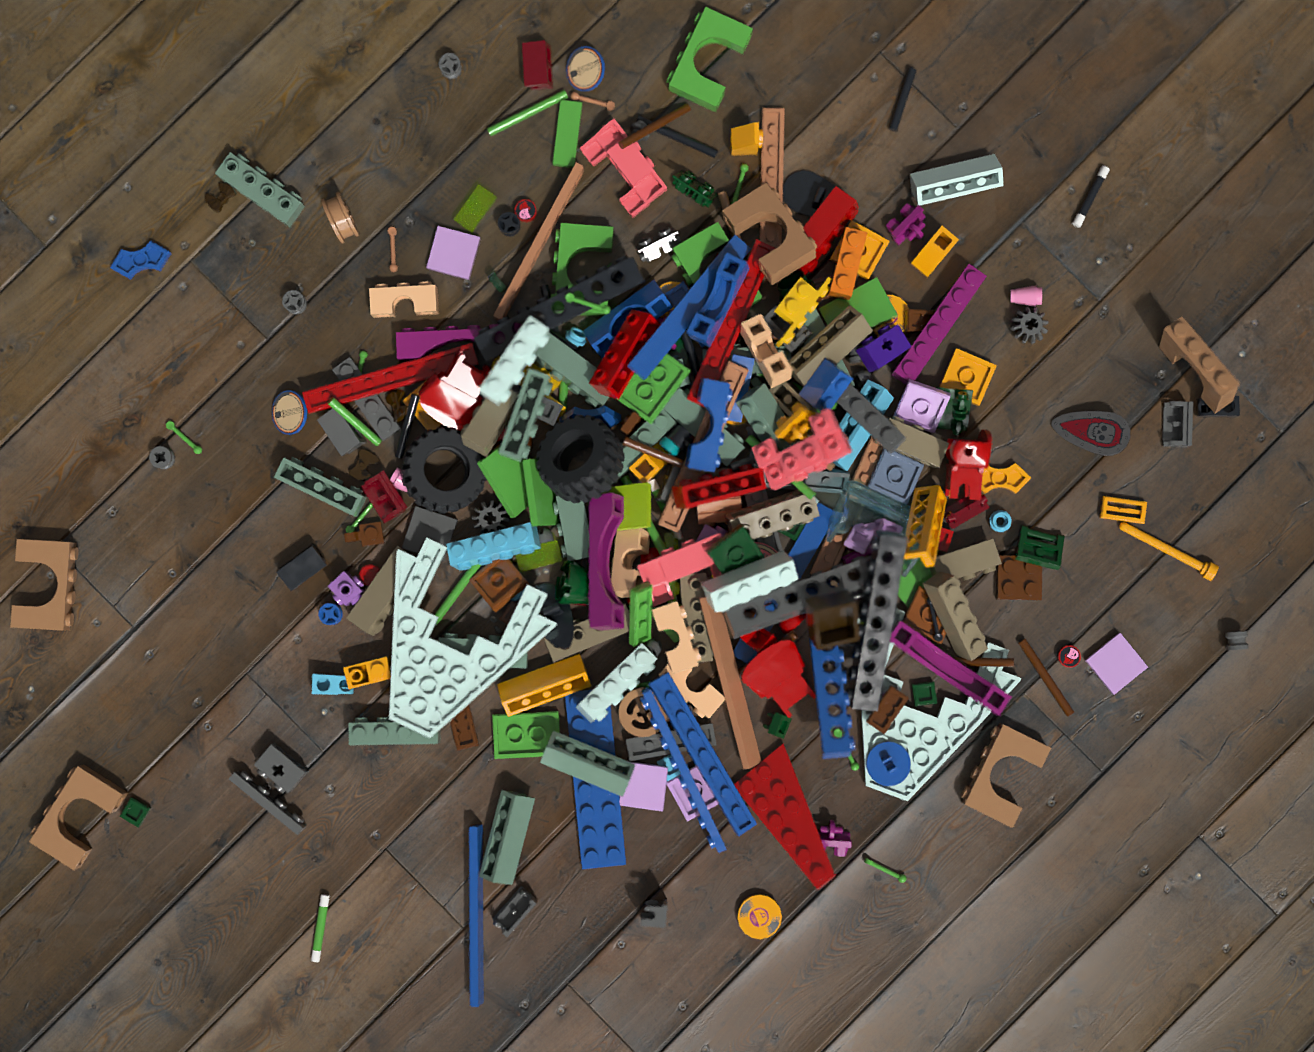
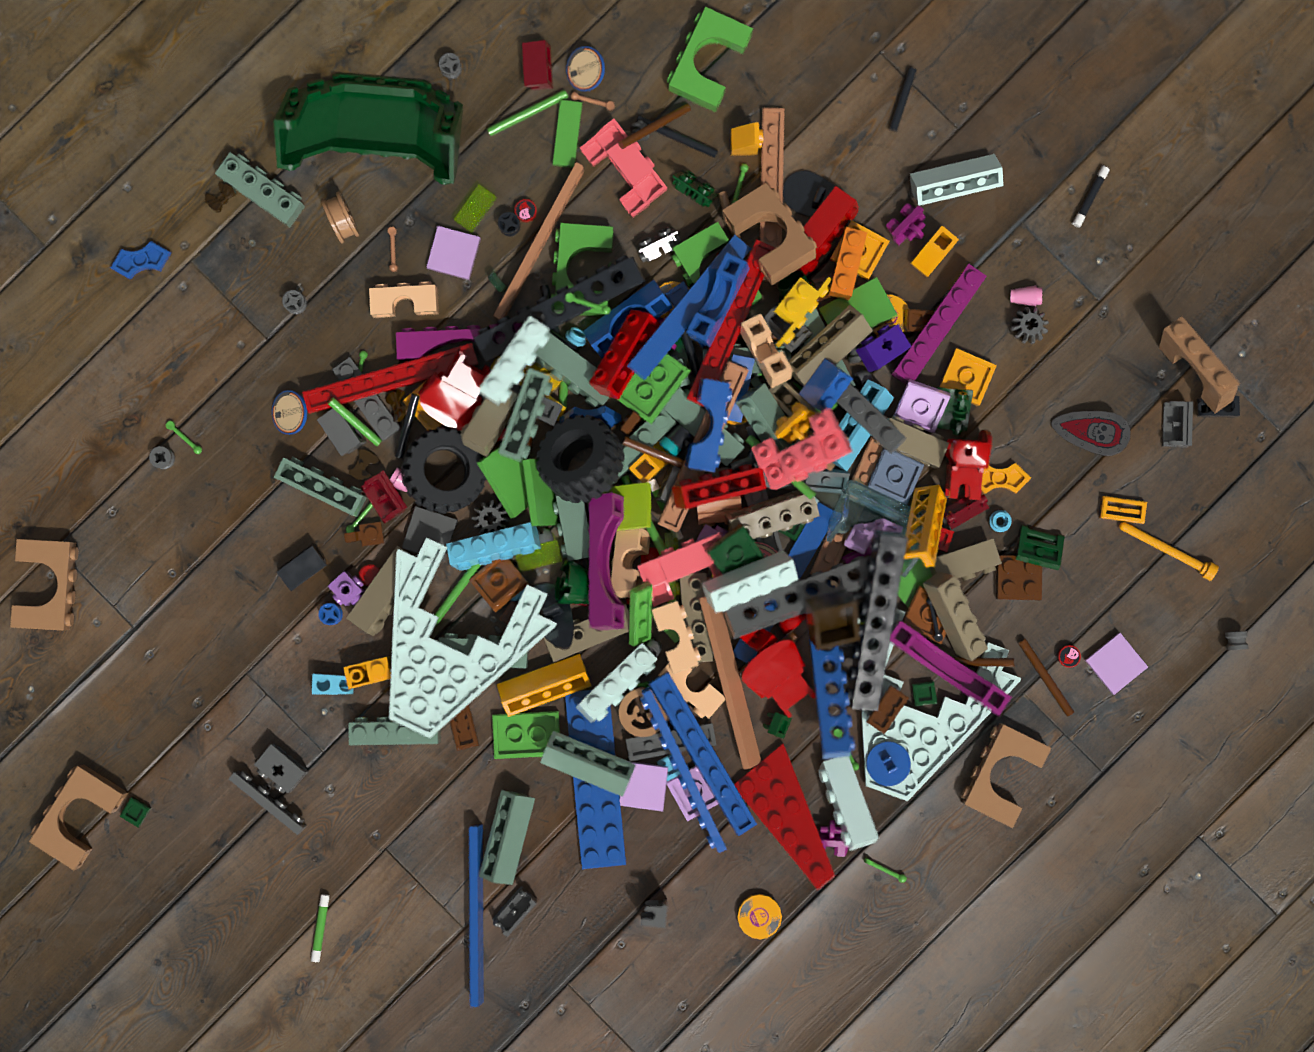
(370, 118): none -> dark green windscreen
(848, 803): none -> light aqua brick

